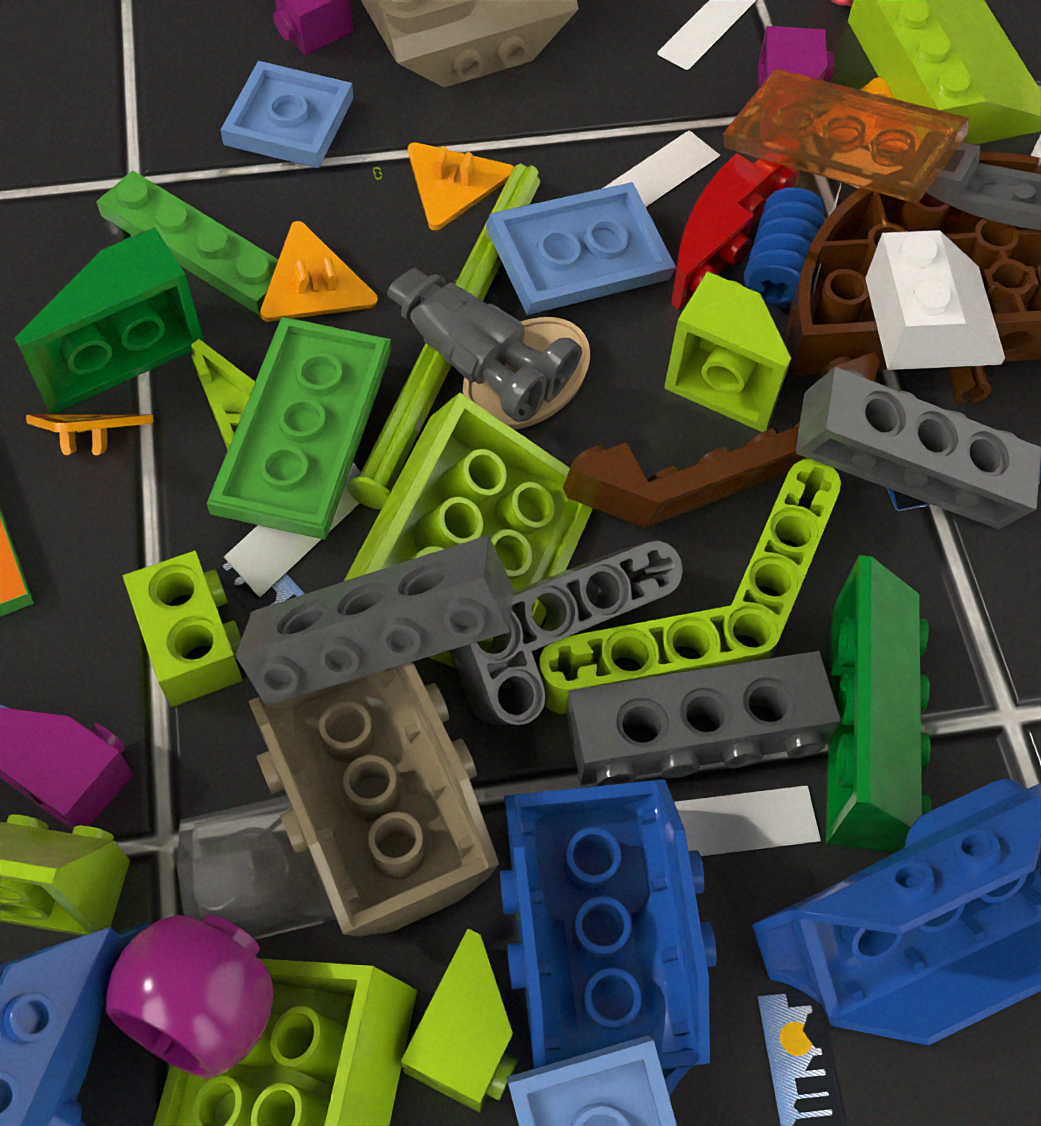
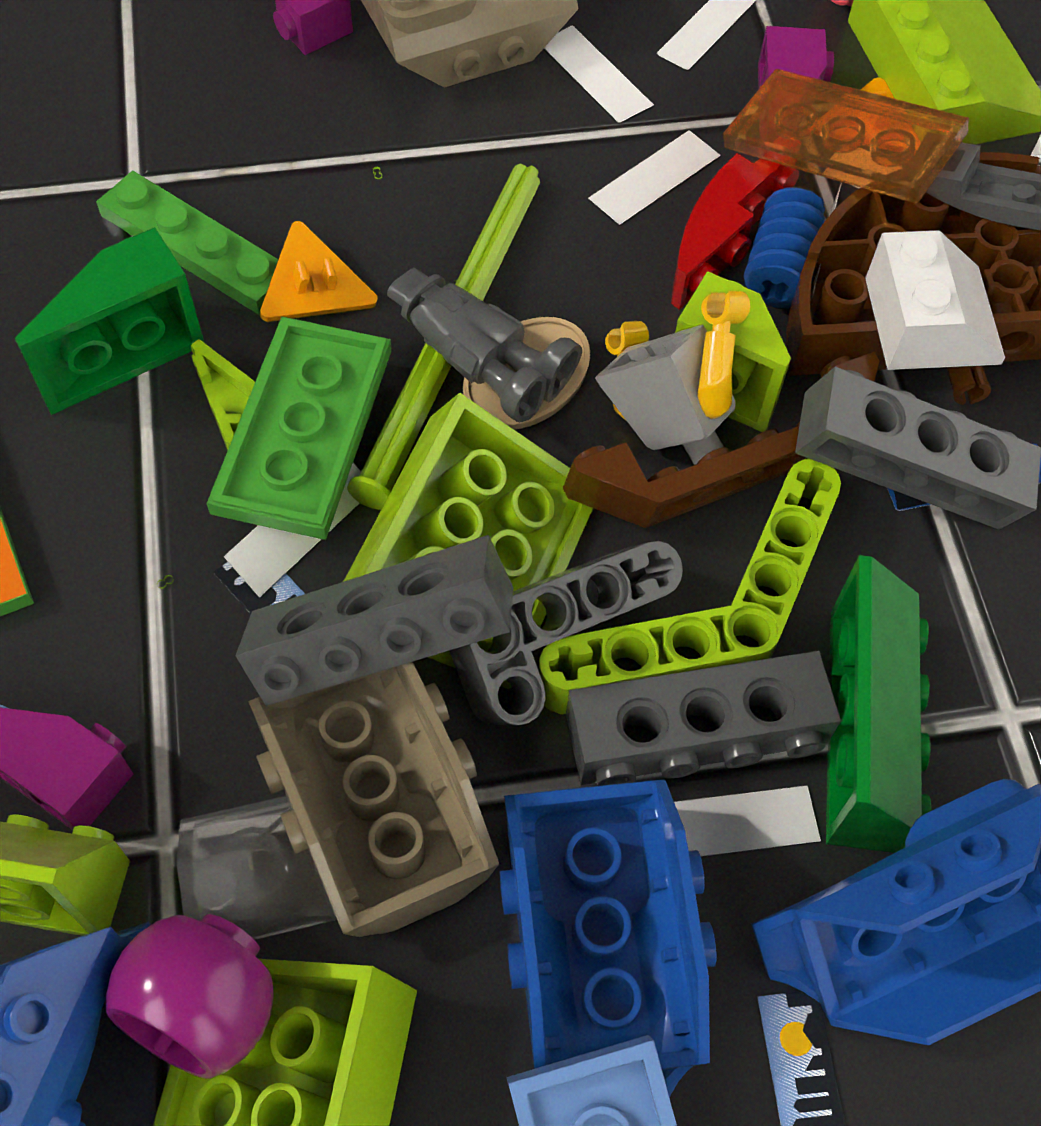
(98, 423): light orange piece -> none
(177, 630): lime brick -> none
(287, 114): medium blue plate -> none
(453, 181): light orange piece -> none
(464, 1032): lime slope -> none
(579, 247): medium blue plate -> none
(597, 74): none -> white sticker
(679, 383): none -> light grey torso

